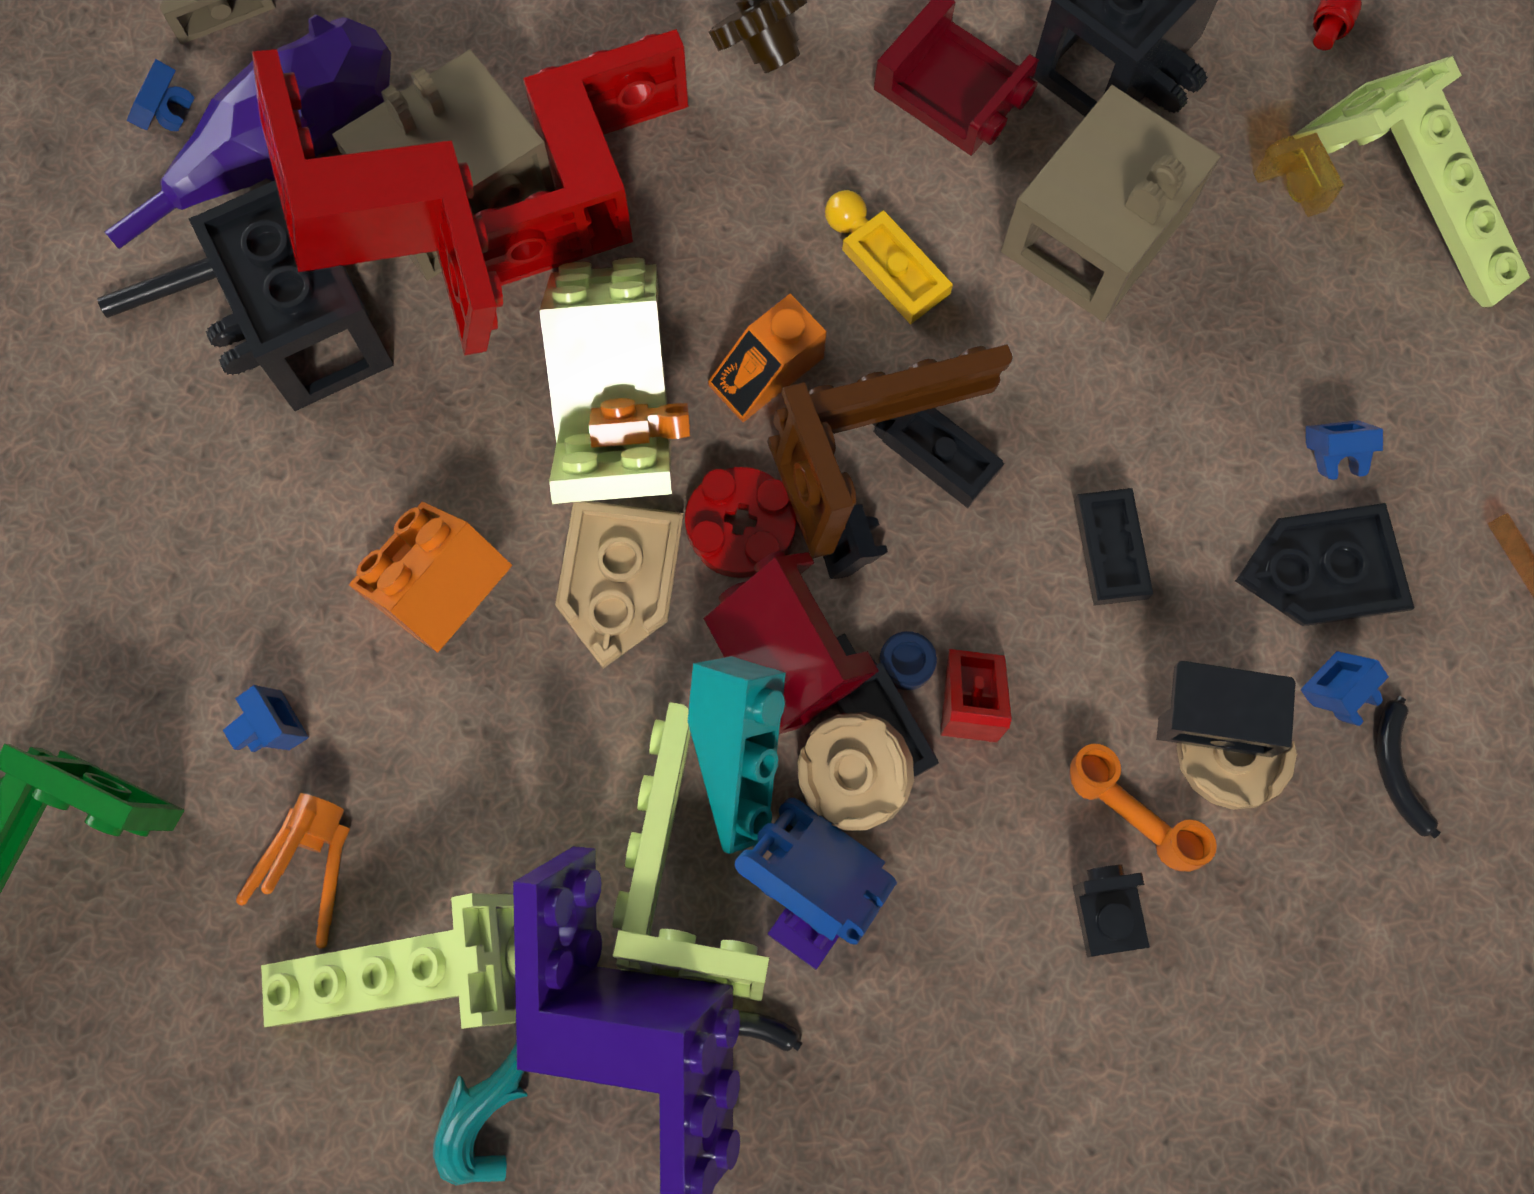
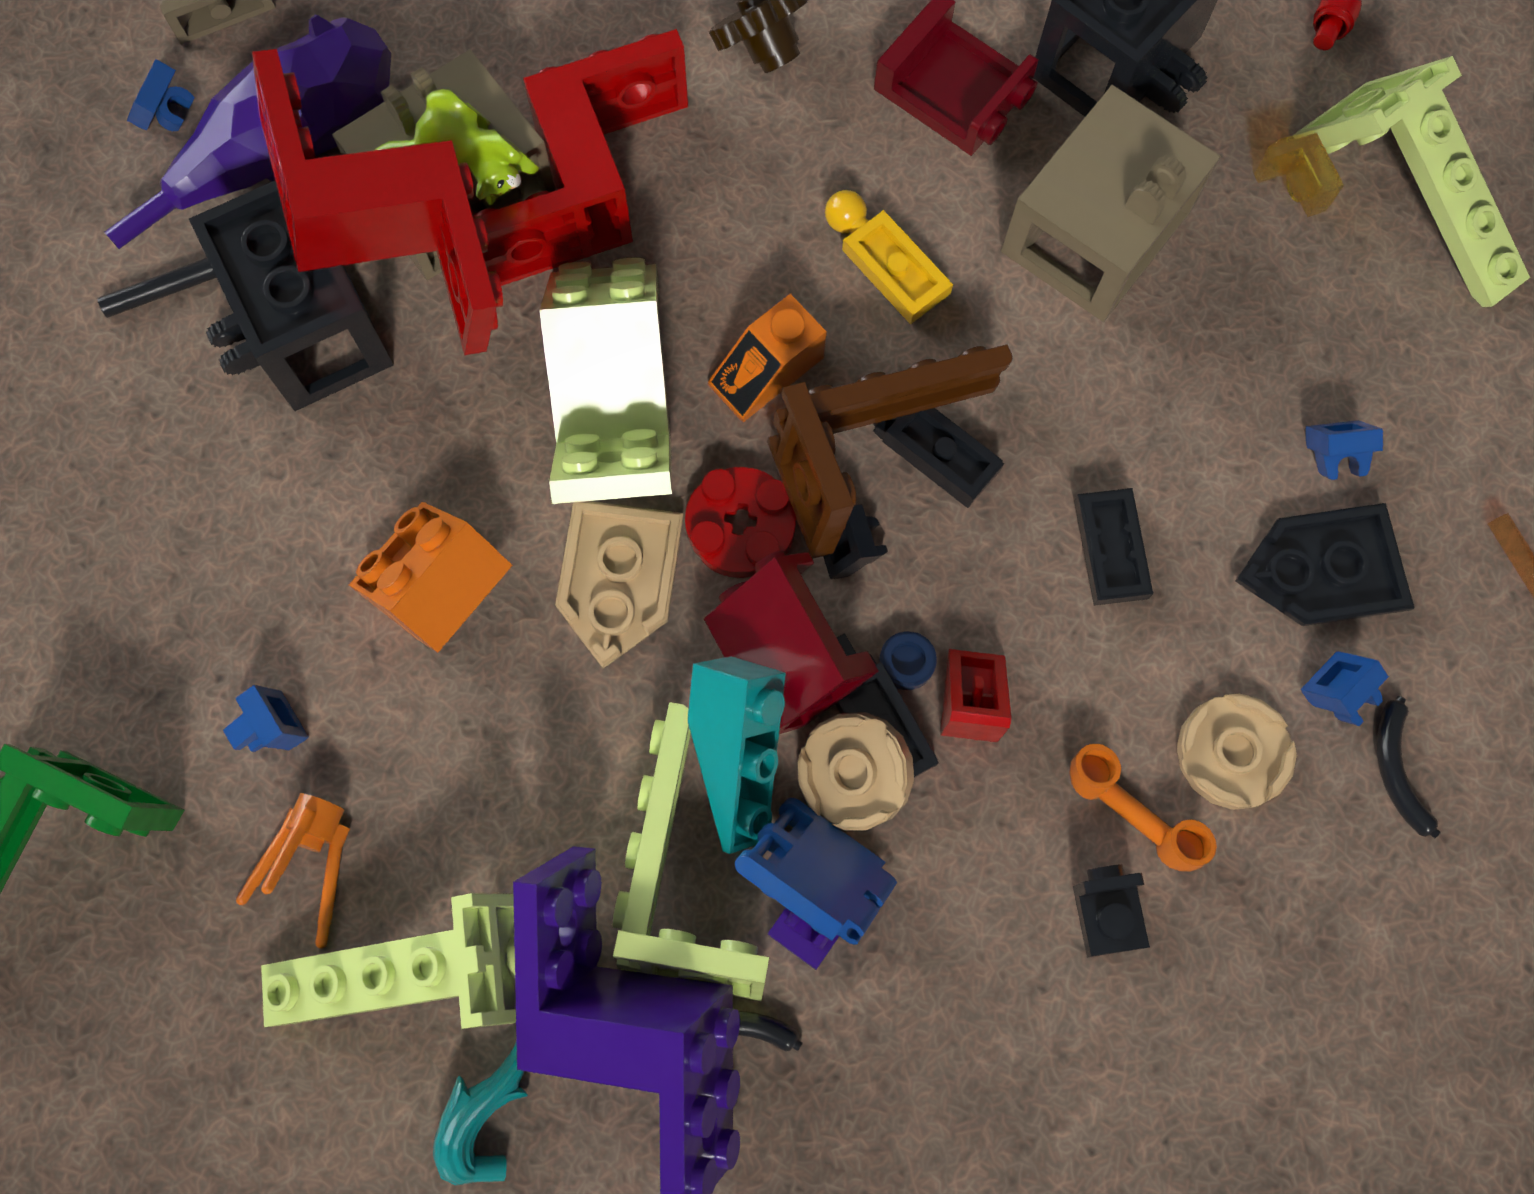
(487, 152): none -> lime animal
(625, 423): orange plate -> none
(1229, 710): black panel -> none

